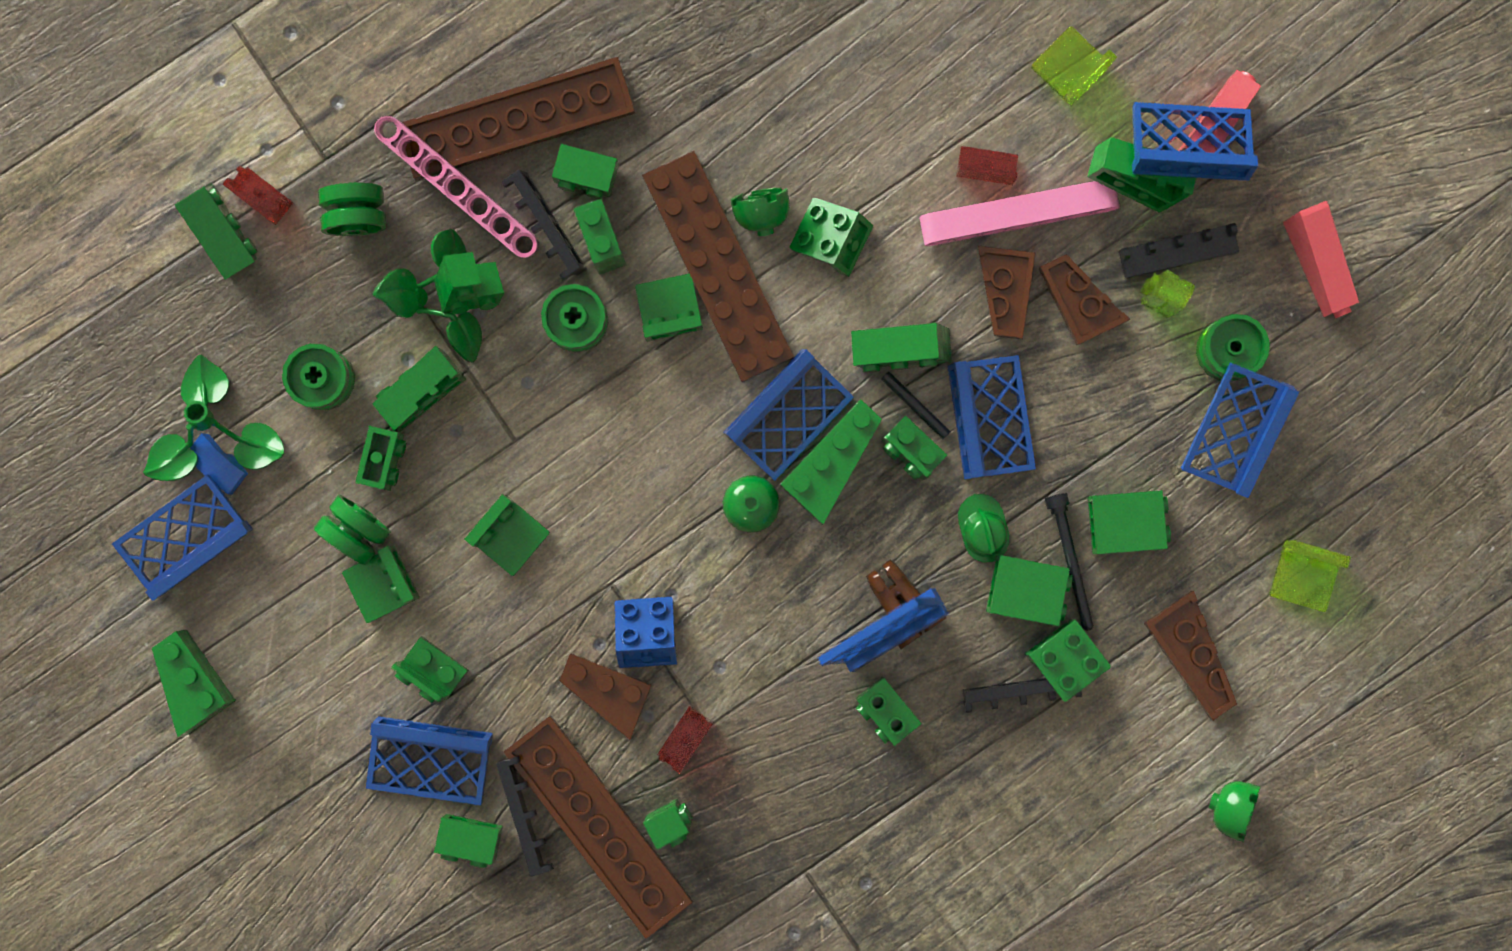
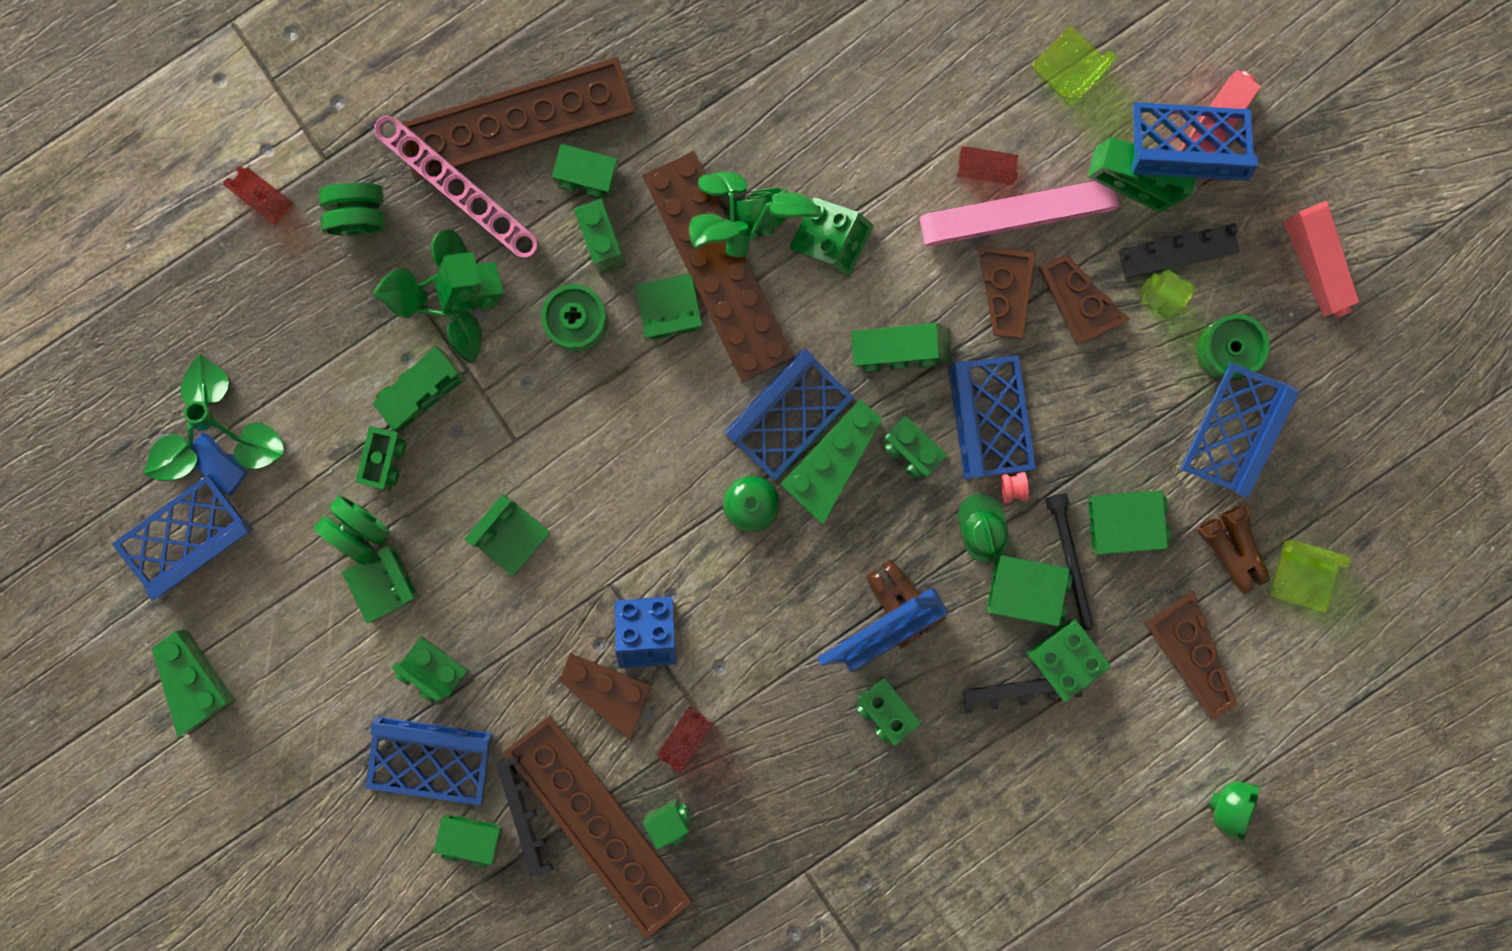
(217, 230): green wedge -> none
(319, 393): green wheel -> none
(546, 222): black hinge -> none
(713, 229): none -> green plant
(902, 392): black bar -> none
(1014, 487): none -> coral wheel
(1239, 528): none -> reddish brown piece

